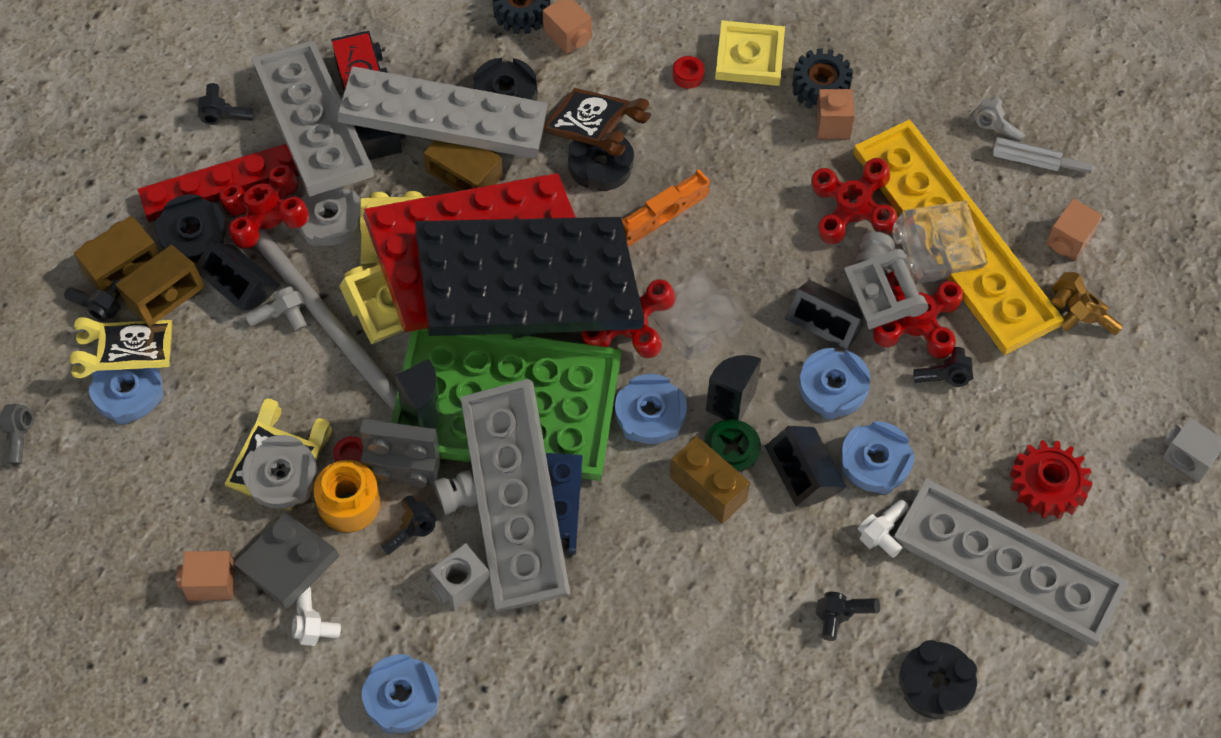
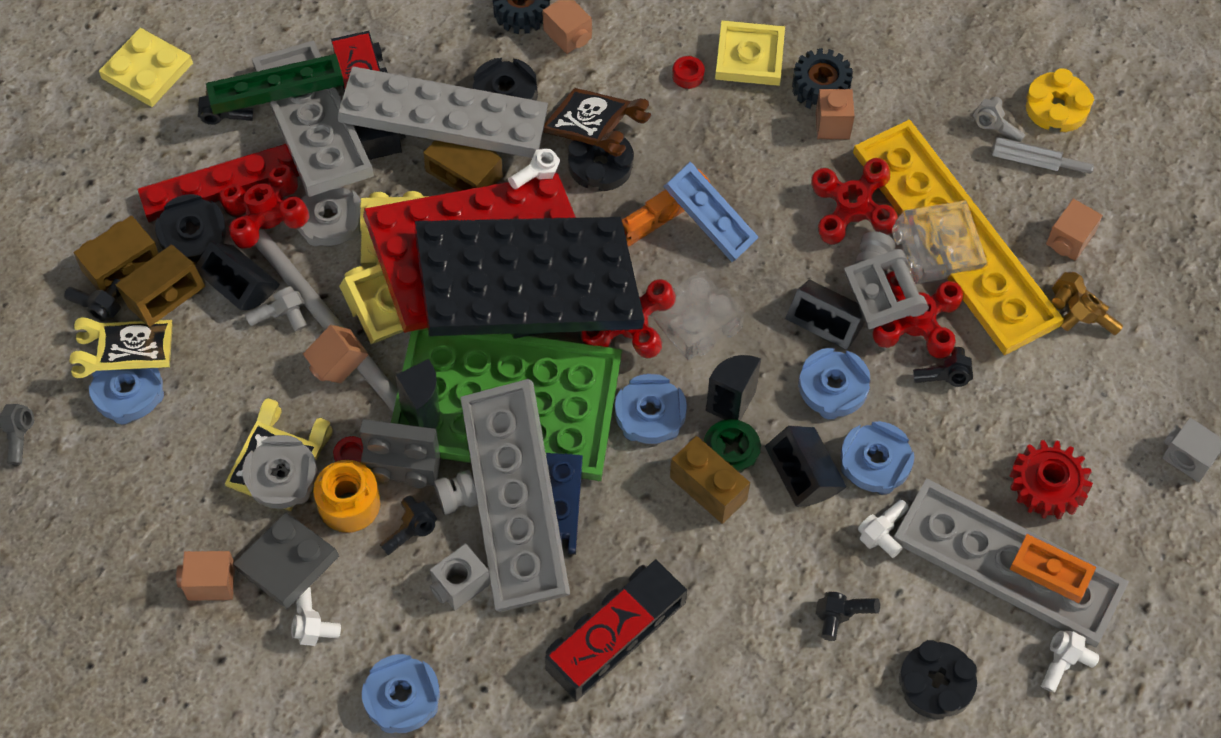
(146, 67): none -> light yellow plate
(274, 84): none -> dark green plate
(335, 354): none -> nougat brick
(542, 167): none -> white piece
(614, 629): none -> brick
(711, 211): none -> medium blue plate
(1053, 568): none -> orange plate
(1064, 86): none -> yellow plate
(1067, 650): none -> white piece

